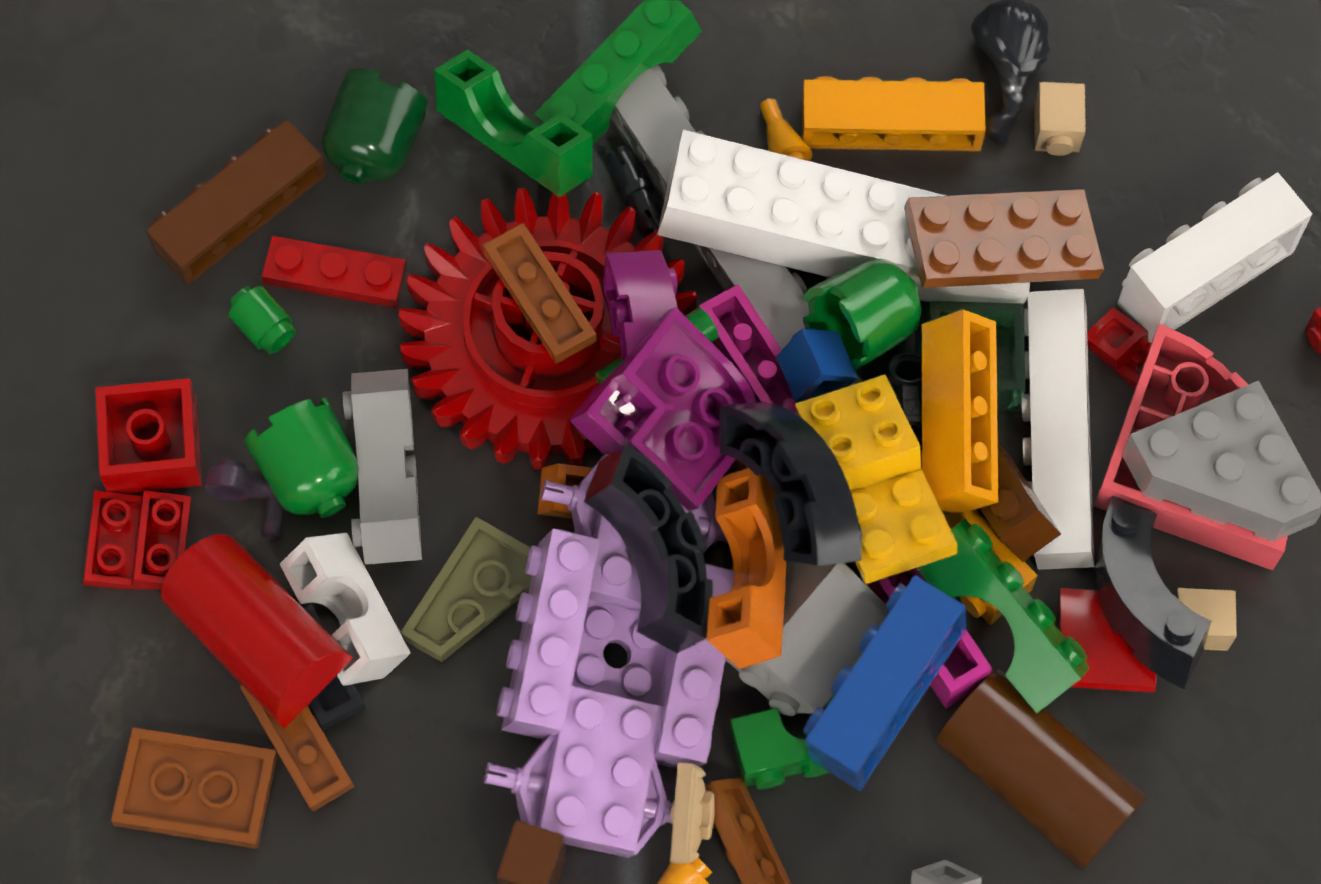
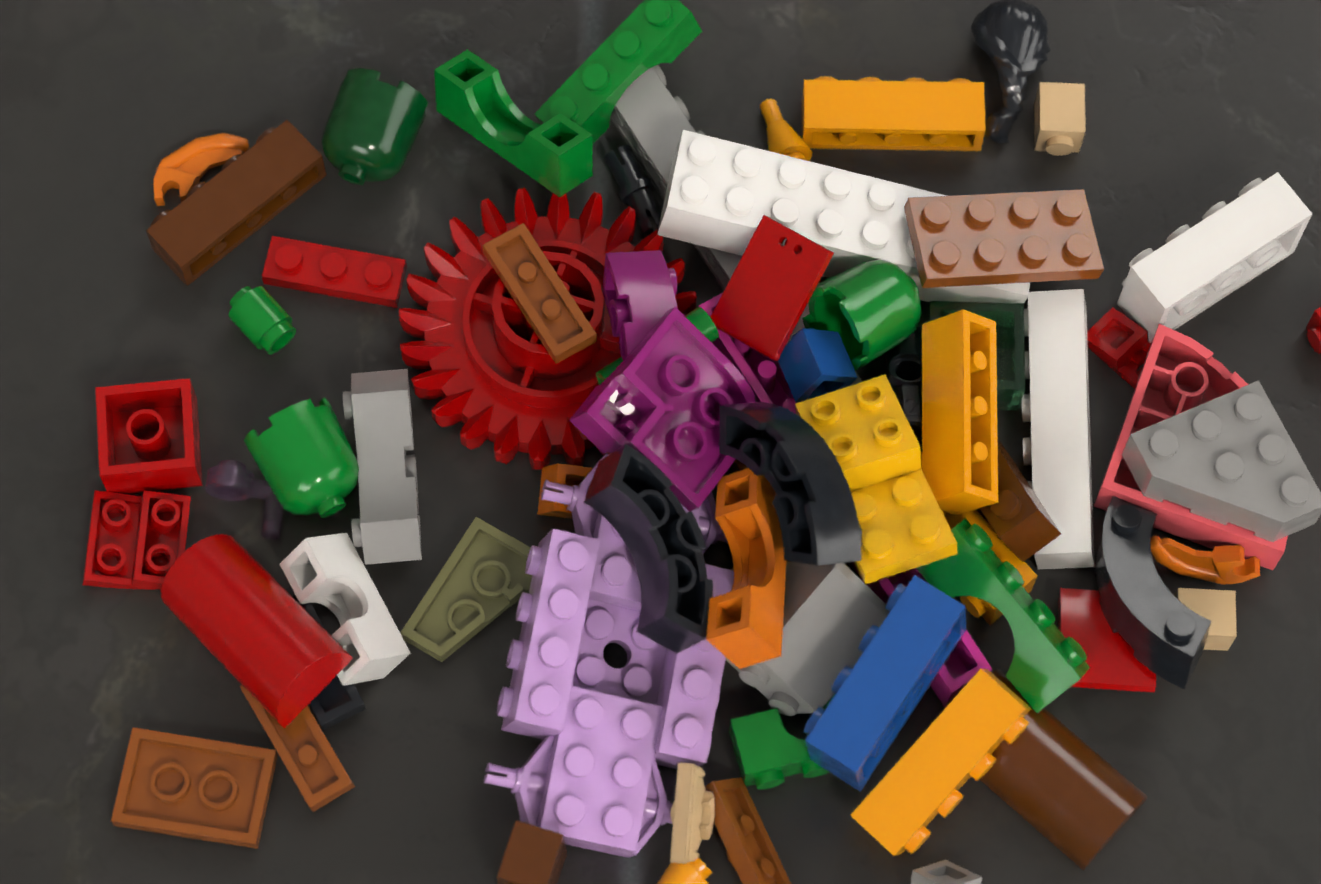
(191, 161): none -> orange piece
(770, 288): none -> red container
(941, 763): none -> light orange brick
(1218, 566): none -> orange piece

